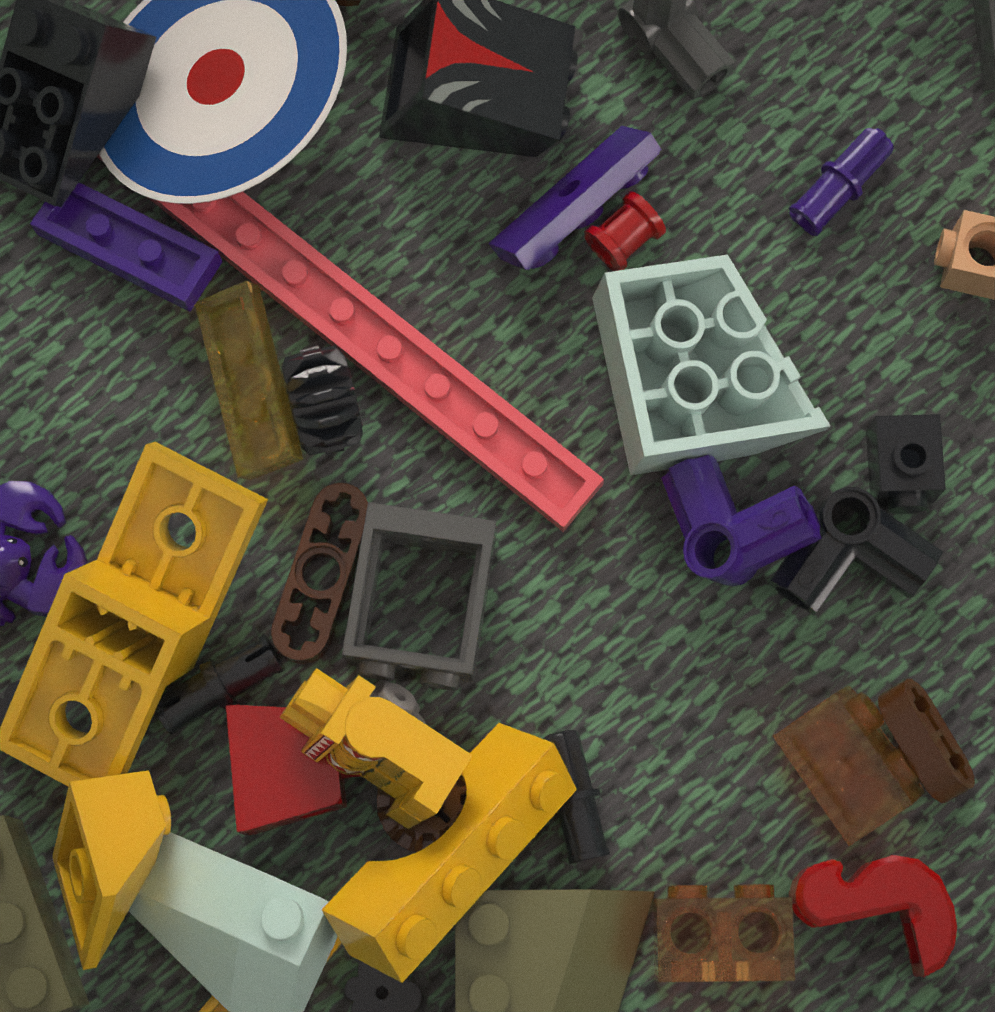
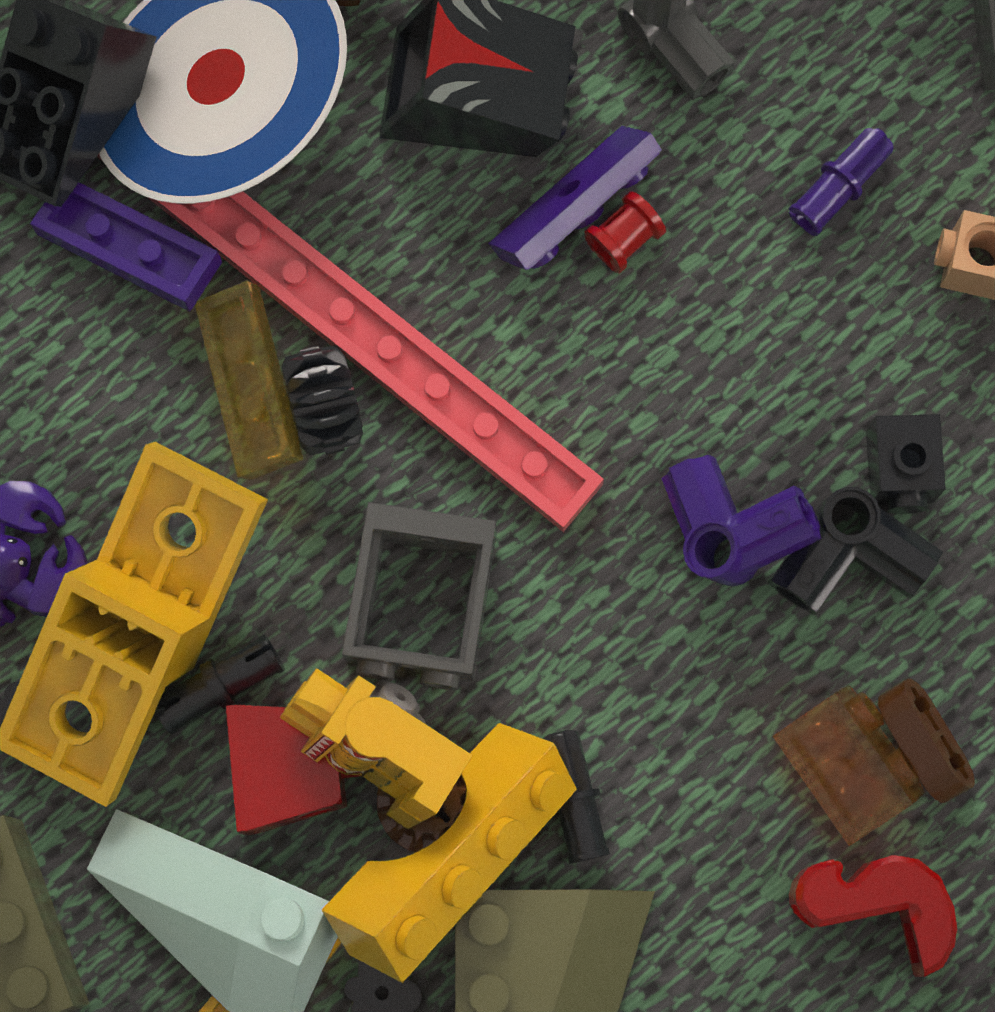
(106, 853): yellow slope -> none
(292, 613): reddish brown beam -> none
(696, 366): light aqua wedge -> none
(723, 955): clear orange brick -> none

